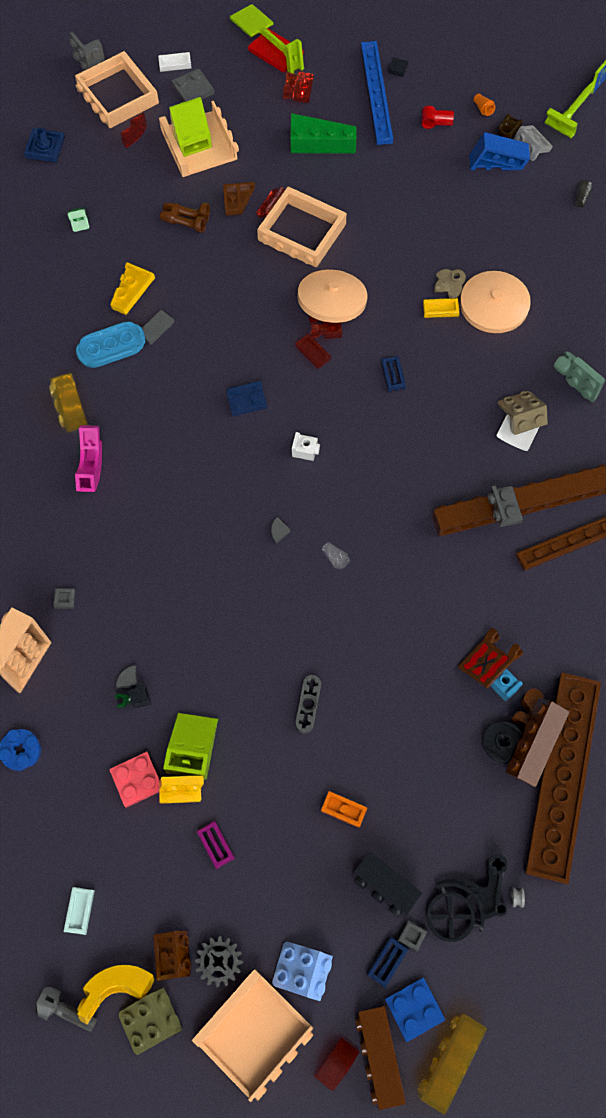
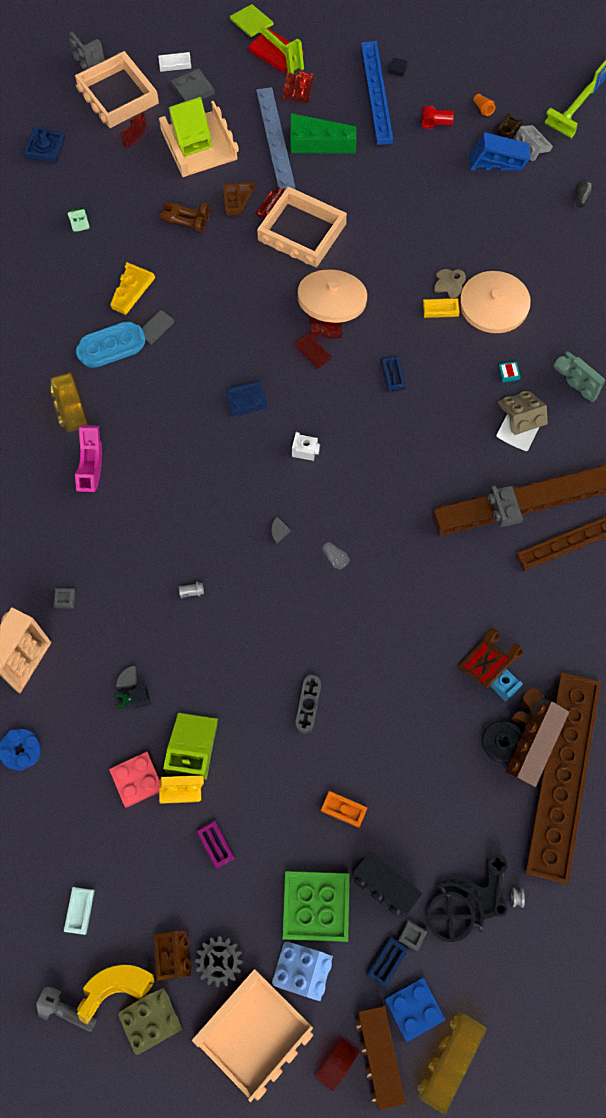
(191, 590): none -> light grey pin
(275, 138): none -> sand blue plate
(316, 906): none -> bright green plate
(509, 372): none -> tile

